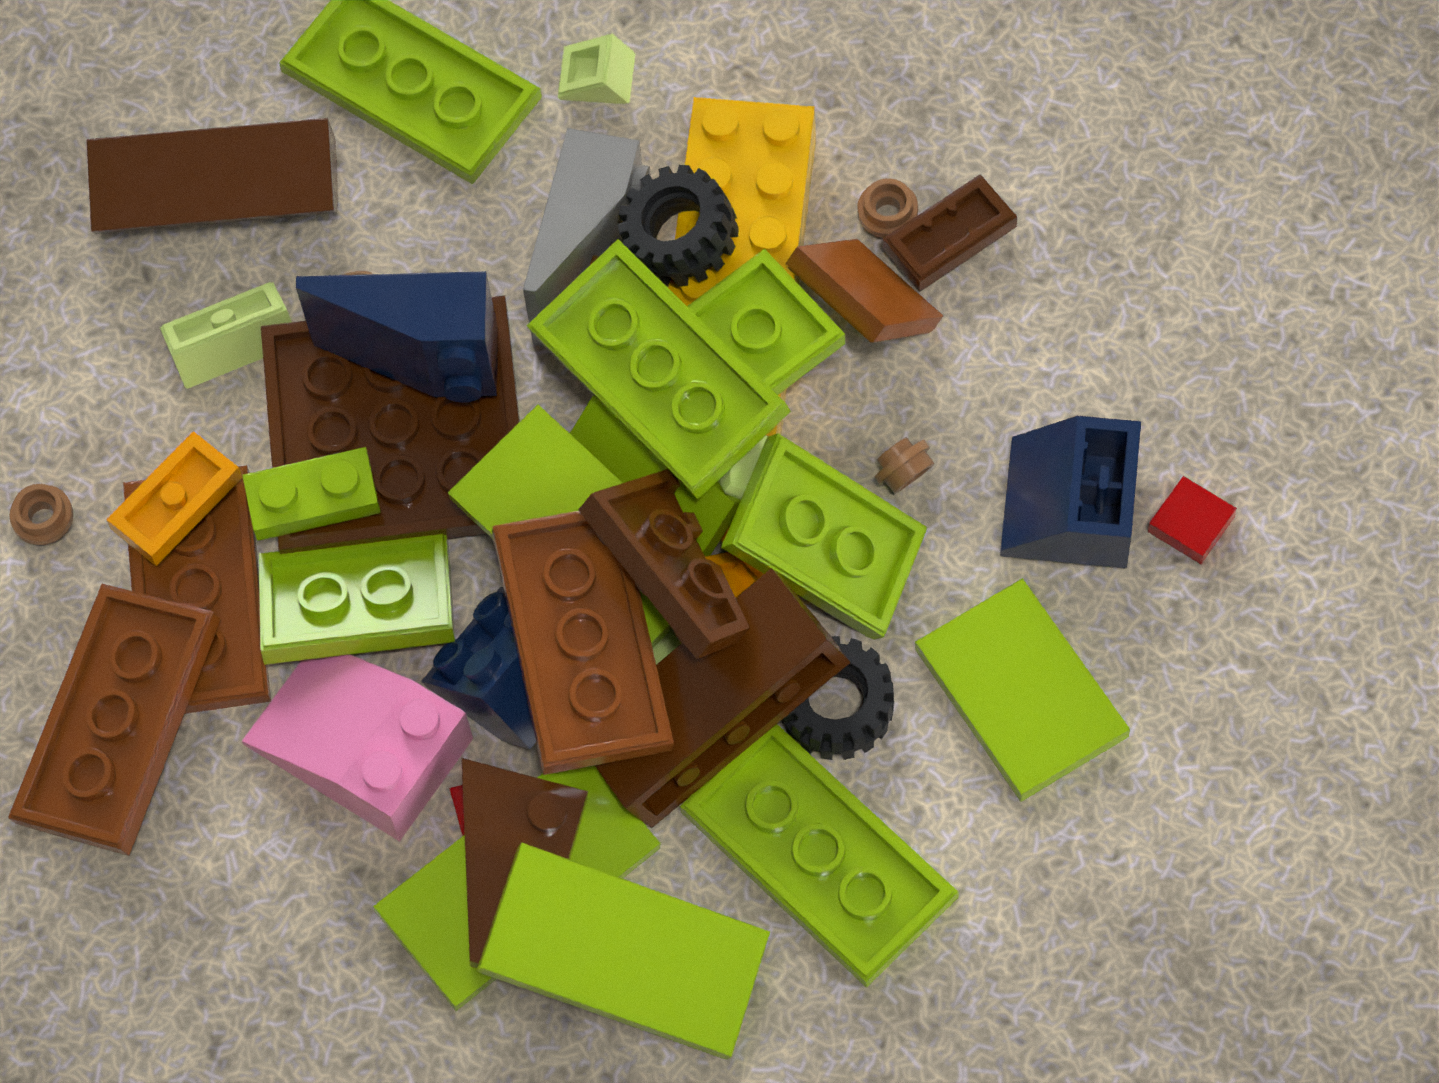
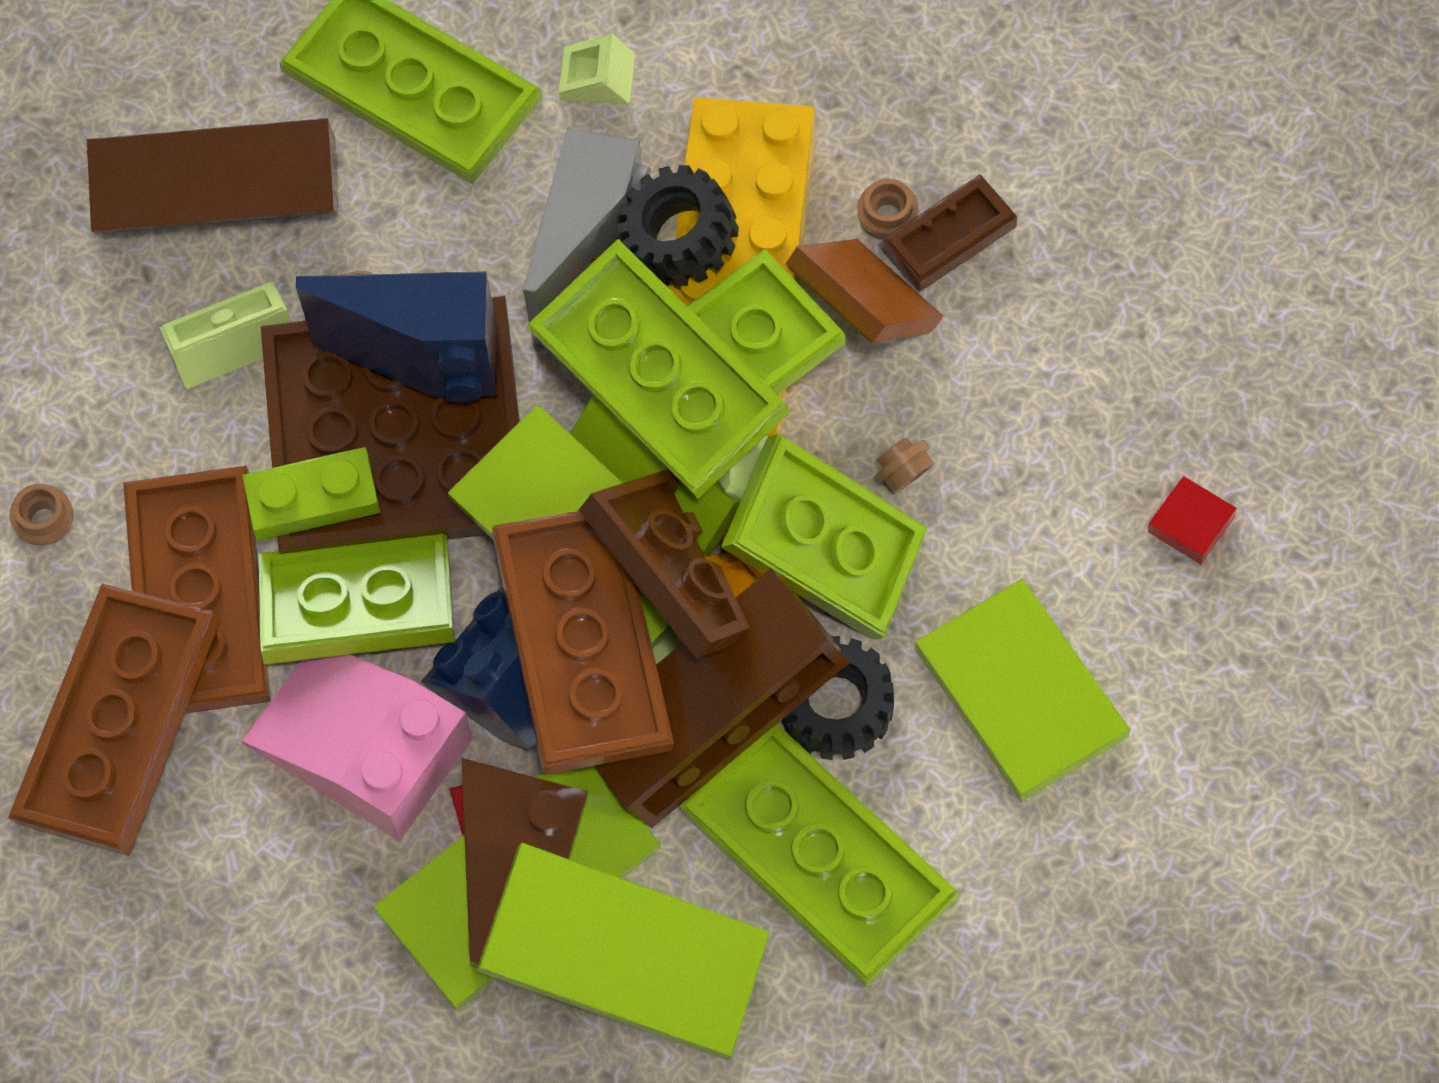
(174, 498): light orange plate -> none
(1072, 492): dark blue slope -> none

